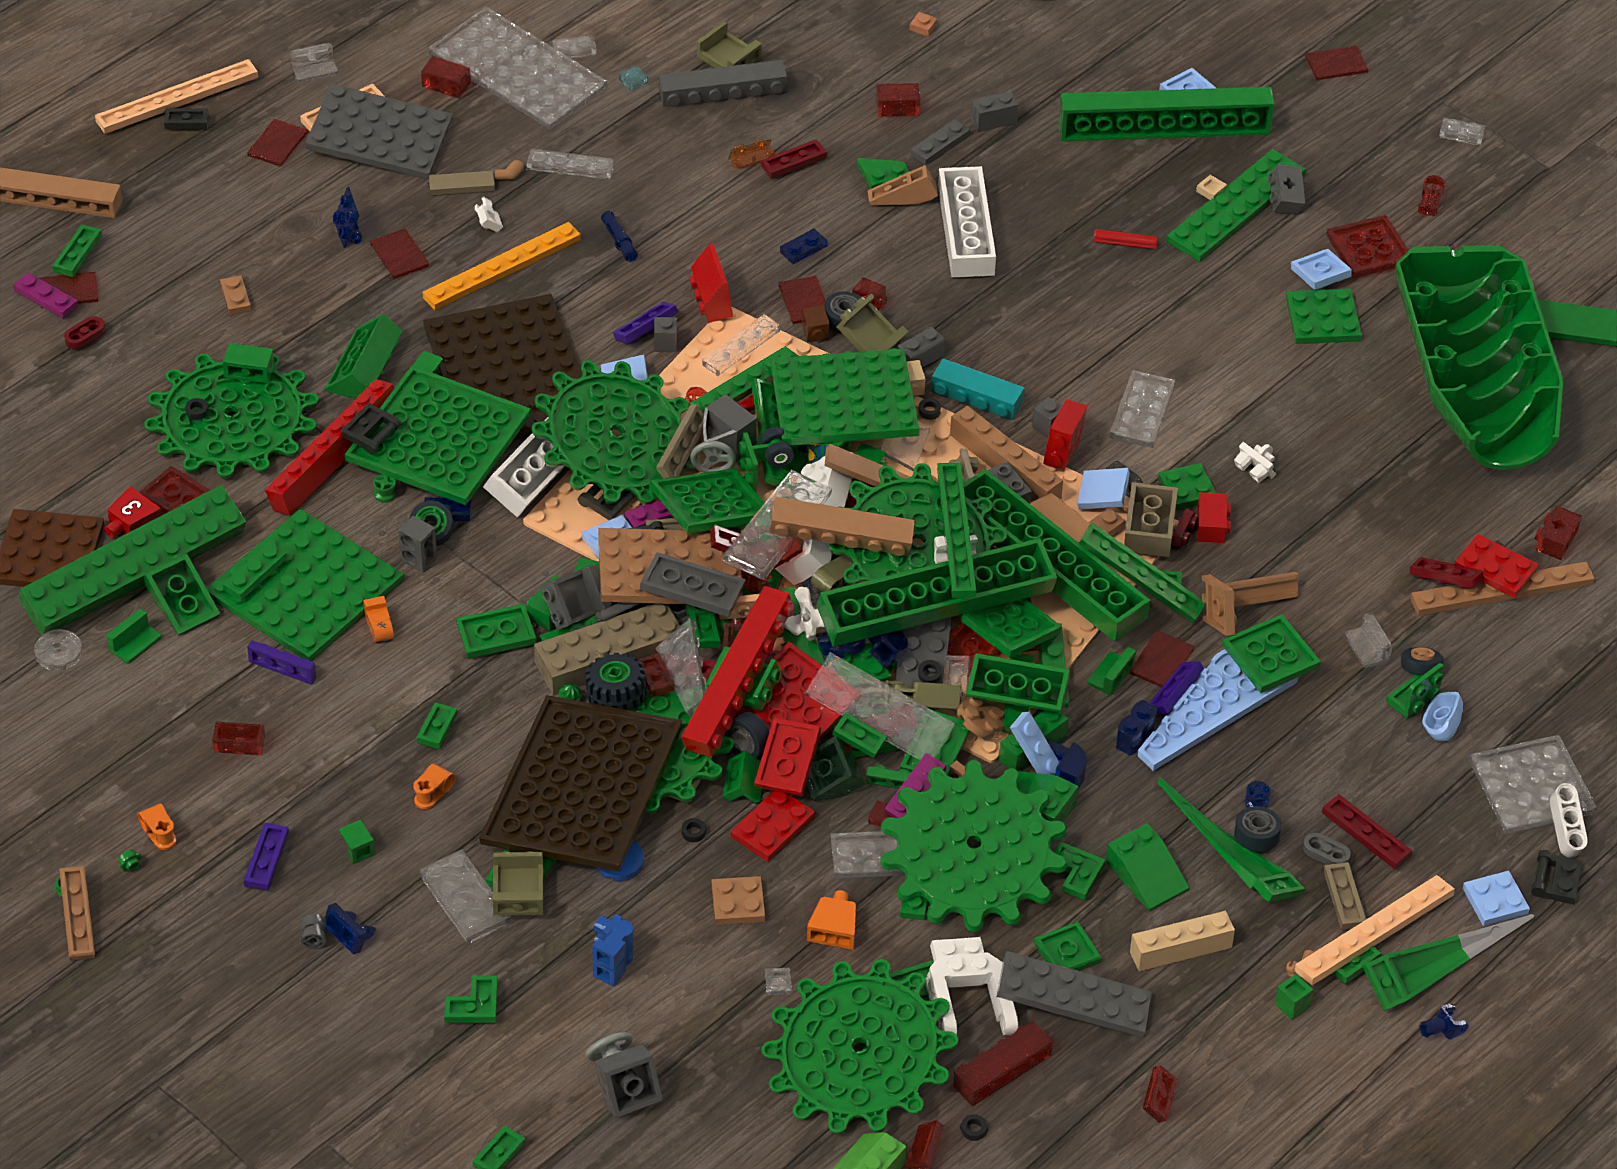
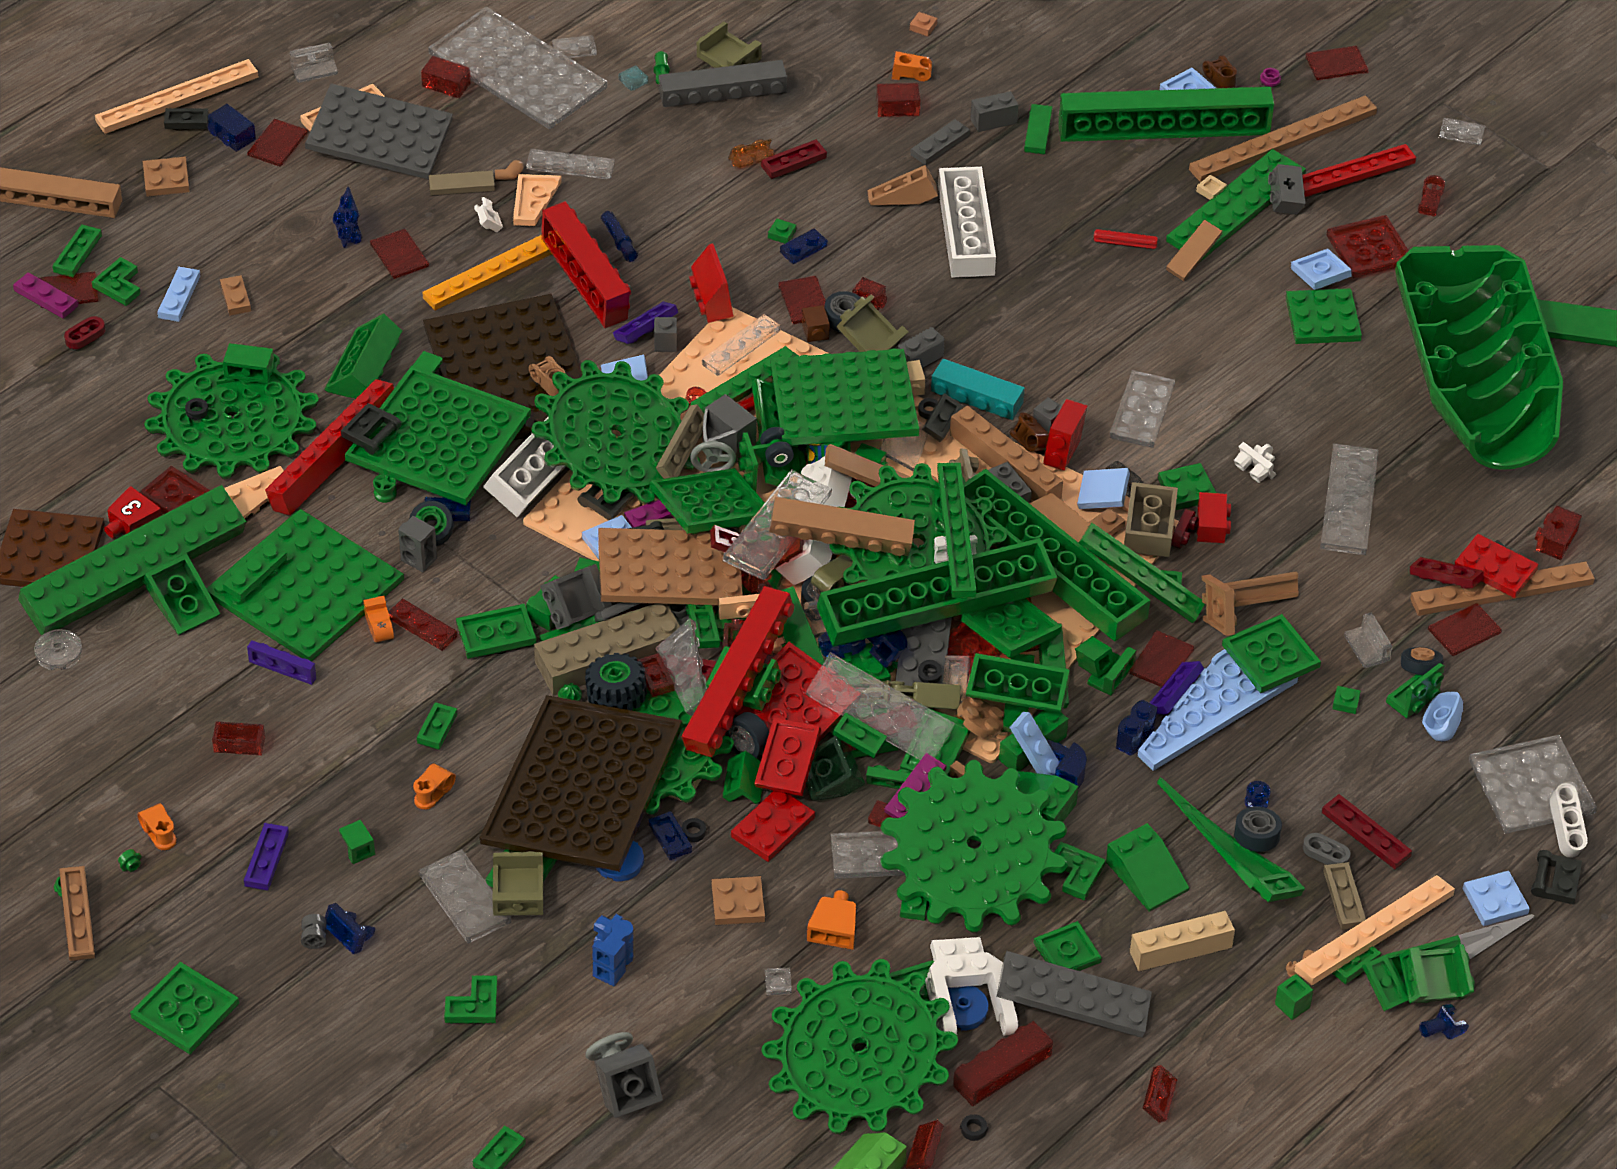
(115, 282): none -> green plate
(132, 637): green panel -> none
(166, 176): none -> medium nougat plate
(178, 294): none -> light blue plate
(184, 1008): none -> green plate
(231, 127): none -> clear blue brick
(251, 493): none -> light nougat wing
(422, 624): none -> clear red plate
(533, 196): none -> light nougat wing
(543, 373): none -> medium nougat piece
(585, 264): none -> red brick
(661, 65): none -> green axle
(670, 835): none -> clear blue plate
(692, 584): dark grey plate -> none
(782, 231): none -> green plate
(808, 619): white animal -> none
(880, 171): green wing -> none
(911, 66): none -> orange leg
(940, 418): none -> pearl dark grey plate
(976, 1006): none -> blue plate
(1030, 433): none -> reddish brown piece
(1038, 129): none -> green tile
(1094, 656): none -> green brick
(1194, 250): none -> medium nougat tile
(1220, 72): none -> reddish brown piece
(1270, 77): none -> magenta plate
(1283, 138): none -> medium nougat plate
(1346, 699): none -> green plate
(1349, 499): none -> clear plate
(1357, 169): none -> red plate
(1437, 974): none -> green panel
(1464, 629): none -> clear red piece

